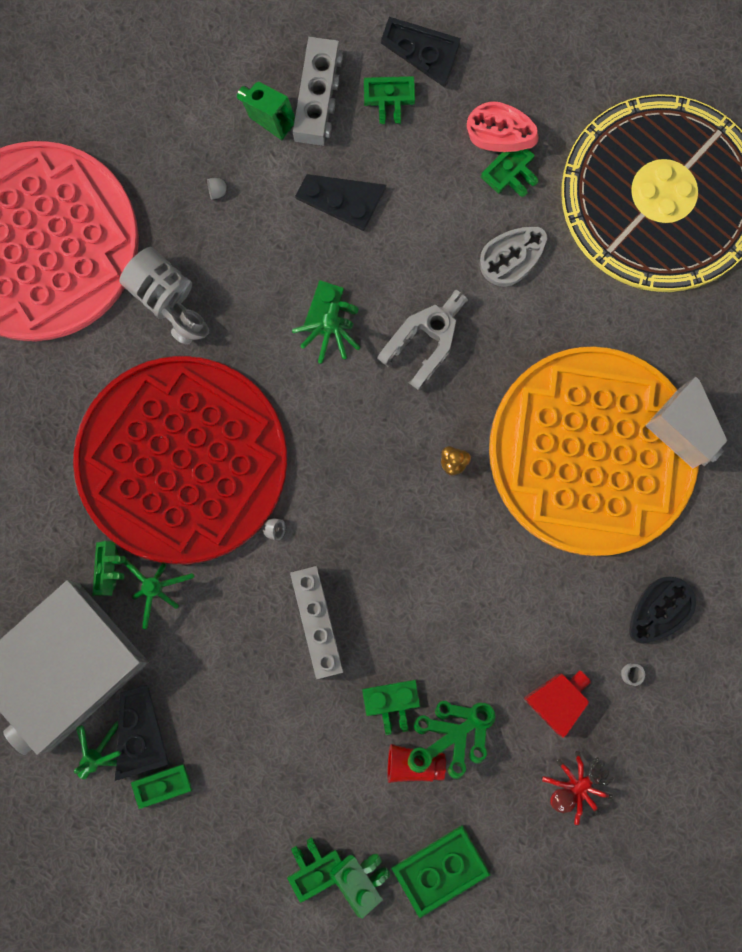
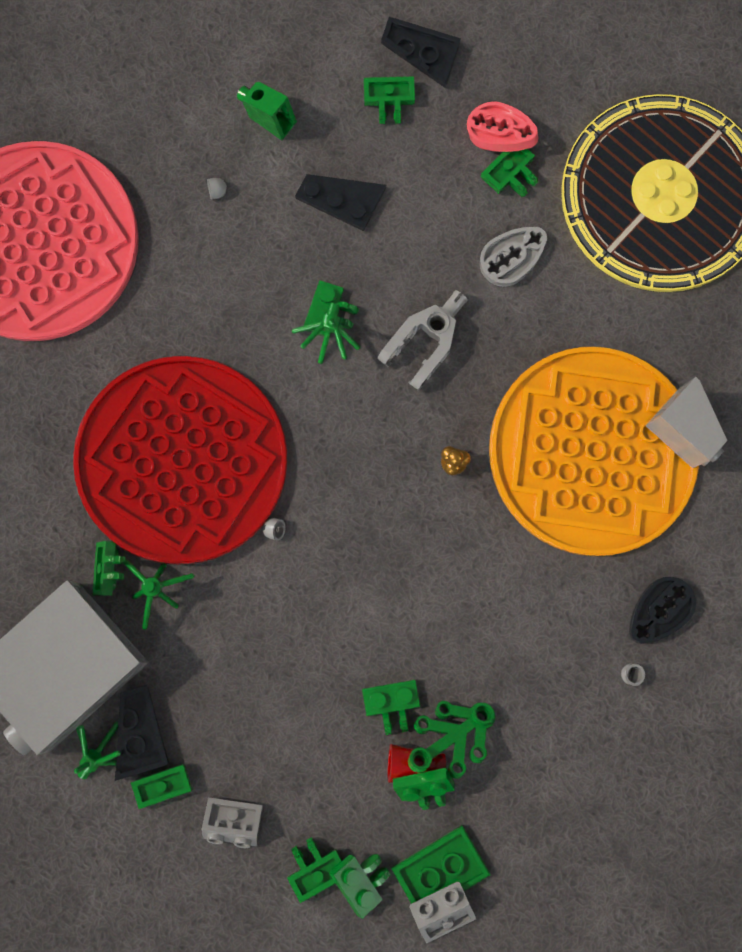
(162, 291): light grey cylinder -> none
(231, 822): none -> light grey bracket
(316, 622): light grey brick -> none
(318, 53): light grey brick -> none
(425, 784): none -> green hinge
(442, 912): none -> light grey bracket
(560, 701): red torso -> none
(575, 790): animal -> none

